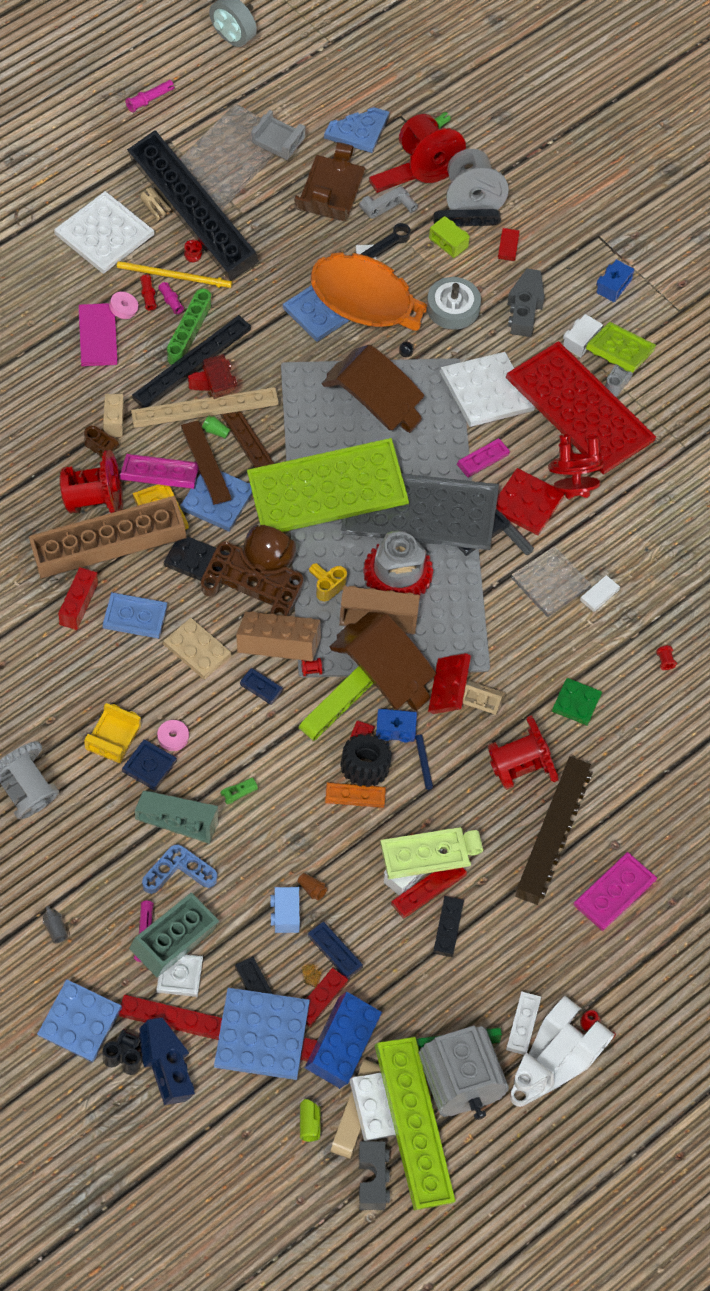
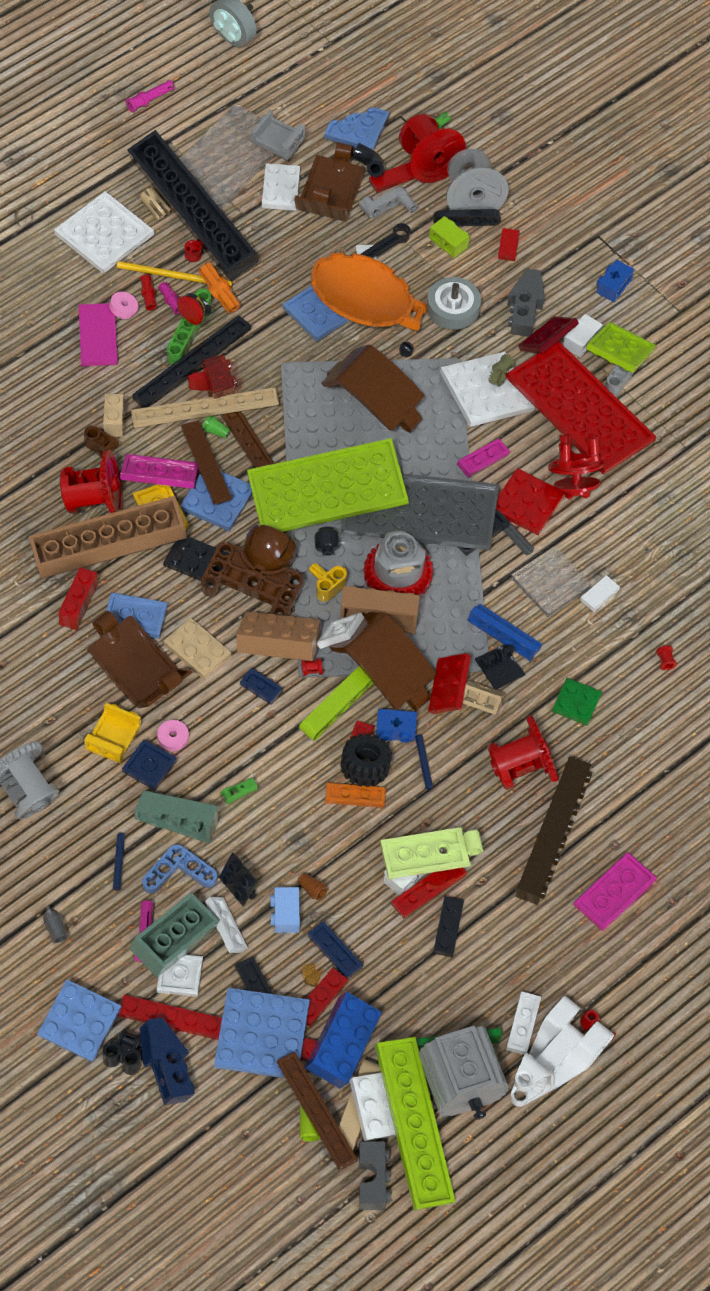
(118, 861): none -> dark blue bar
(134, 660): none -> reddish brown panel
(193, 308): none -> red piece
(219, 288): none -> orange piece
(227, 927): none -> white plate
(238, 880): none -> black hinge
(280, 186): none -> white plate
(316, 1111): none -> reddish brown tile
(326, 540): none -> black head
(340, 630): none -> white tile
(369, 158): none -> black cylinder
(500, 370): none -> olive connector
(500, 666): none -> black hinge
(504, 631): none -> blue panel
(548, 334): none -> dark red tile

